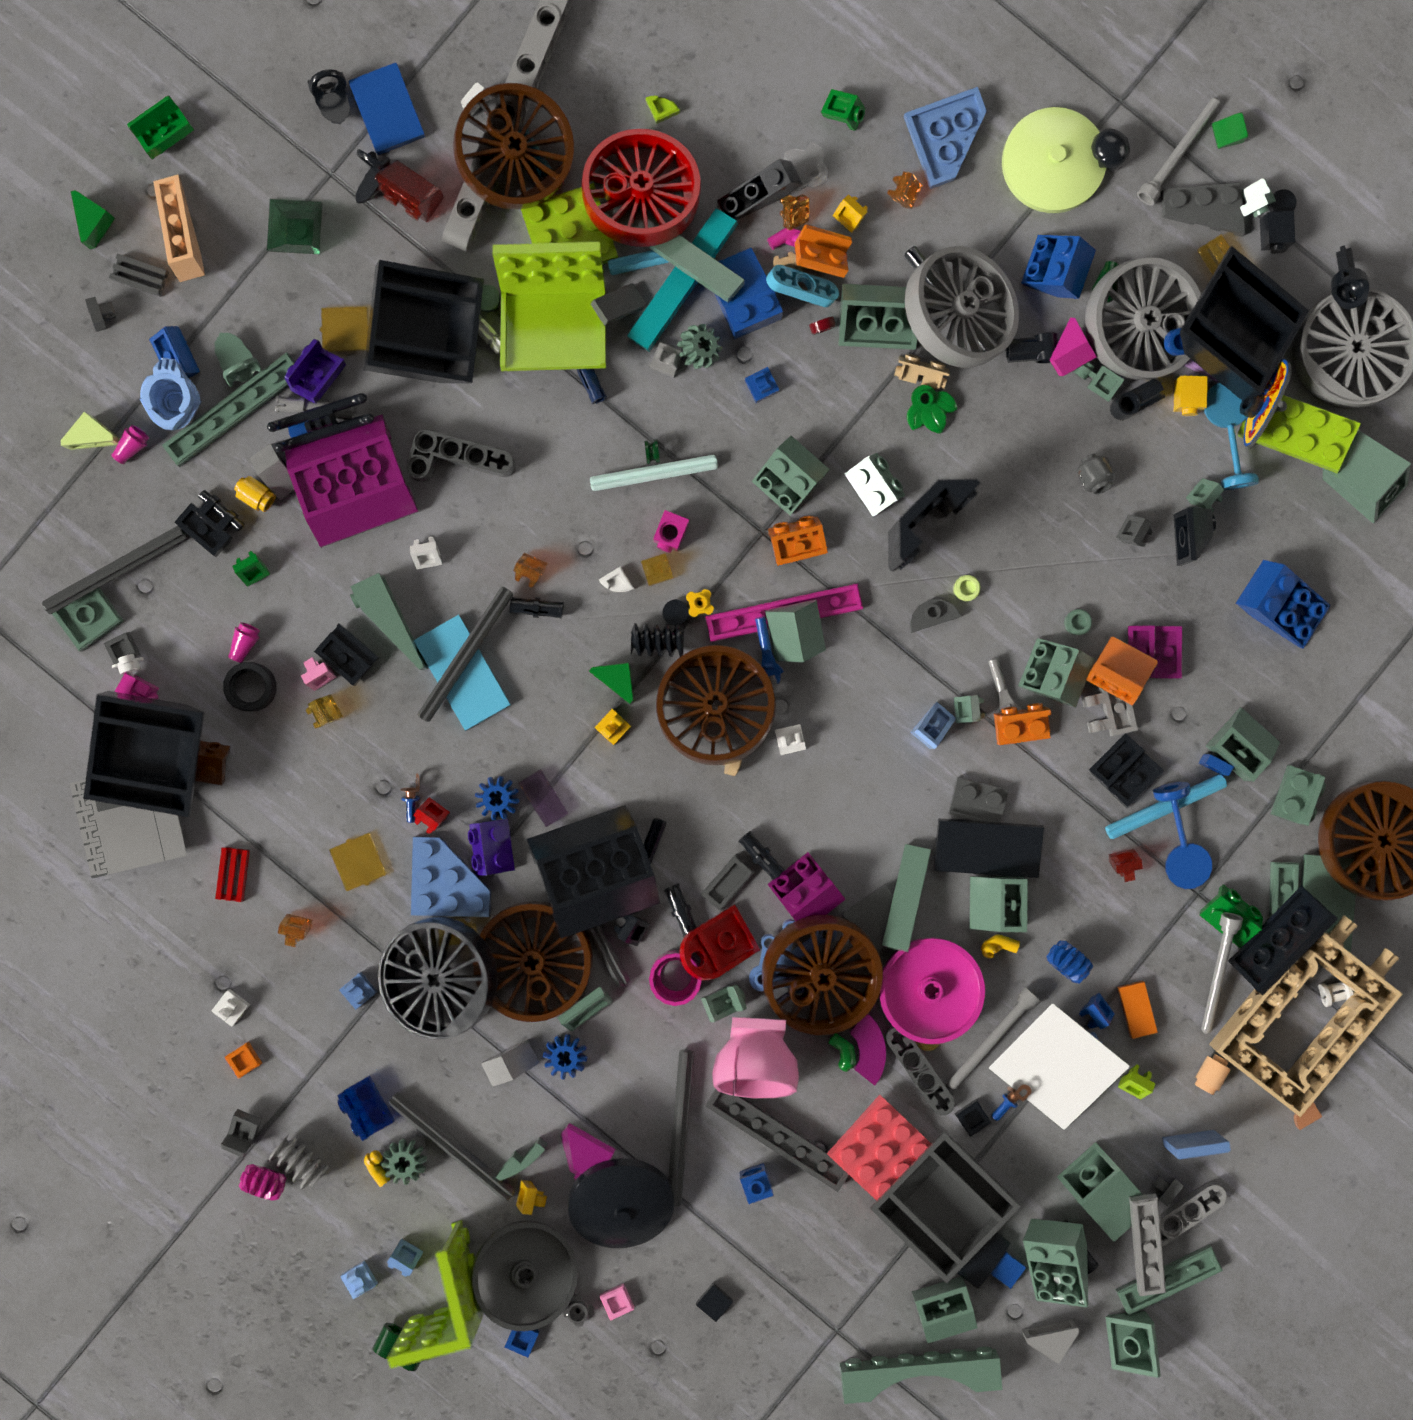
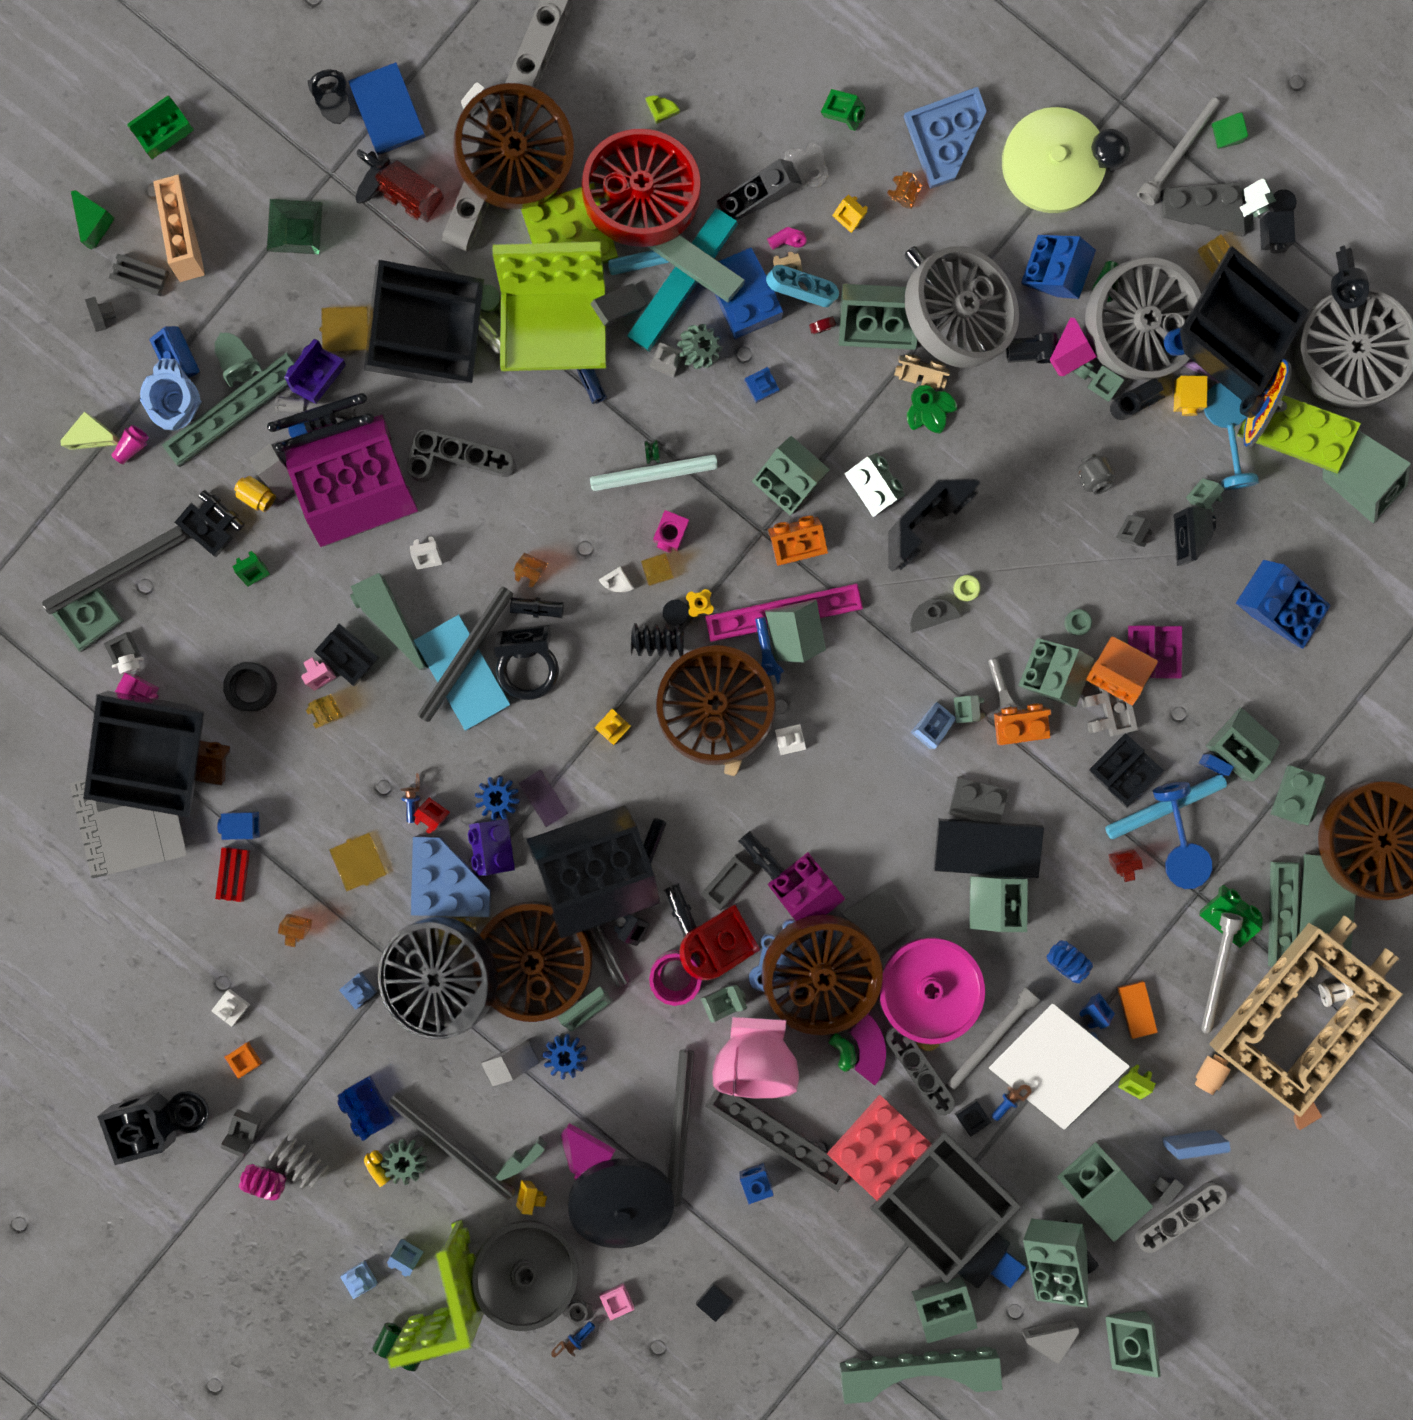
(150, 1124): none -> black brick
(239, 825): none -> blue brick
(243, 640): dark pink cone -> none
(522, 1341): blue tile -> none
(525, 644): none -> black tile
(574, 1341): none -> piece
(616, 678): green slope -> none
(794, 211): clear orange tile -> none
(822, 250): orange bracket -> none
(906, 898): sand green tile -> none
(997, 943): yellow arm -> none
(1147, 1244): light grey tile -> none
(1178, 1276): sand green tile -> none
(1282, 940): black tile -> none

